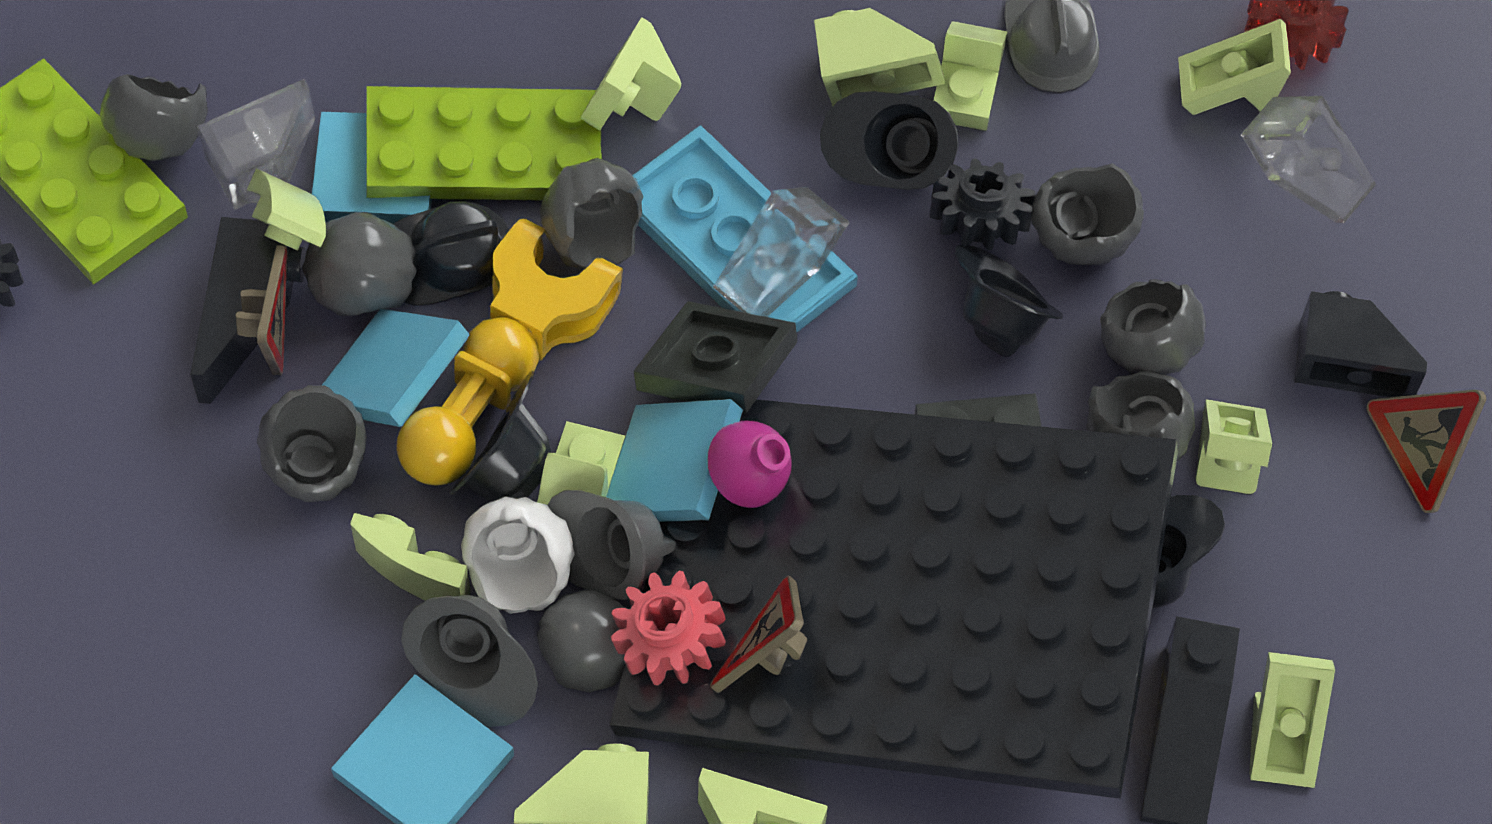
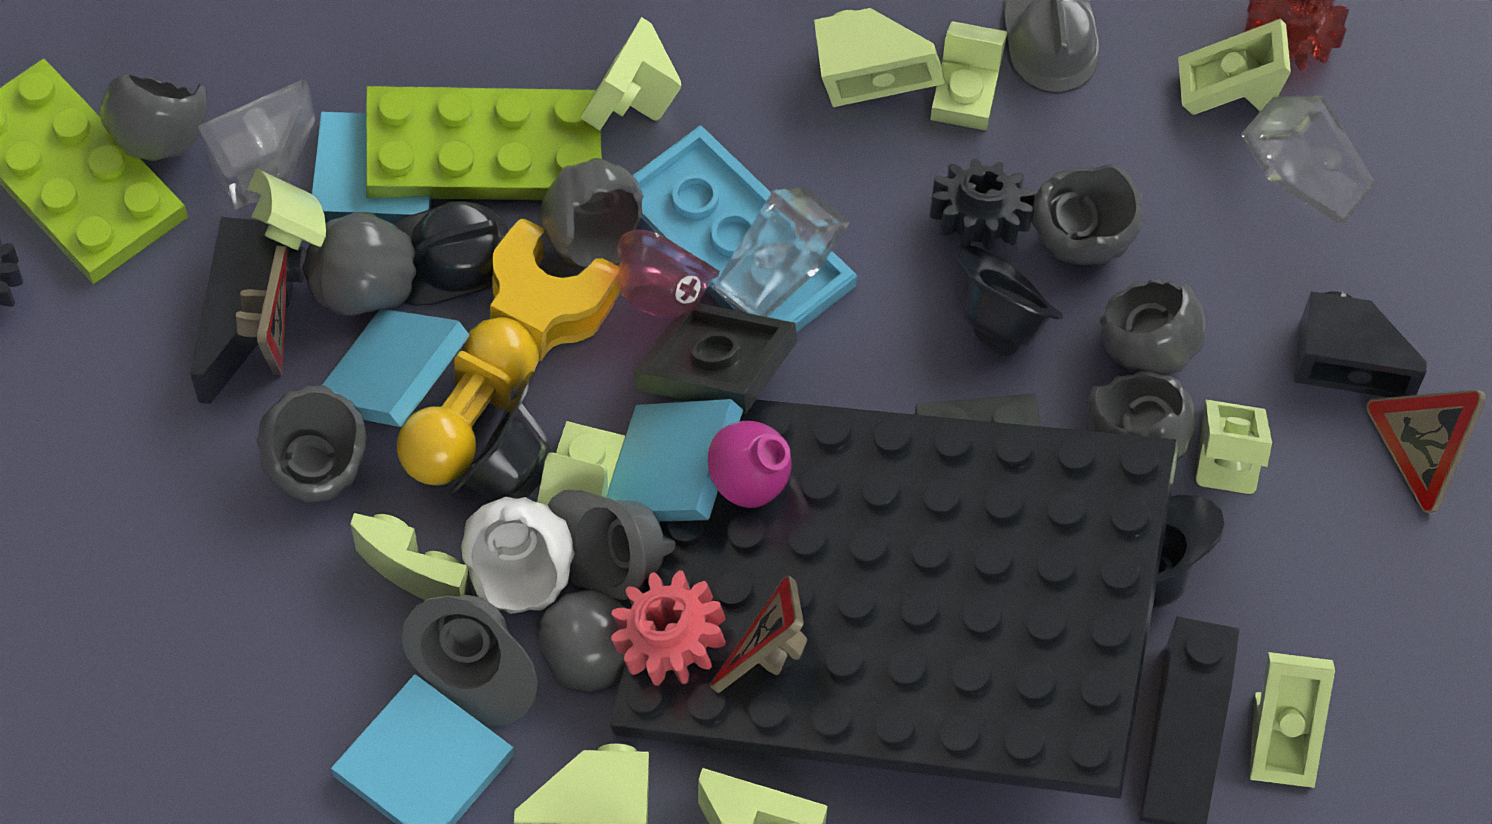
(661, 275): none -> clear pink helmet
(889, 140): black piece -> none

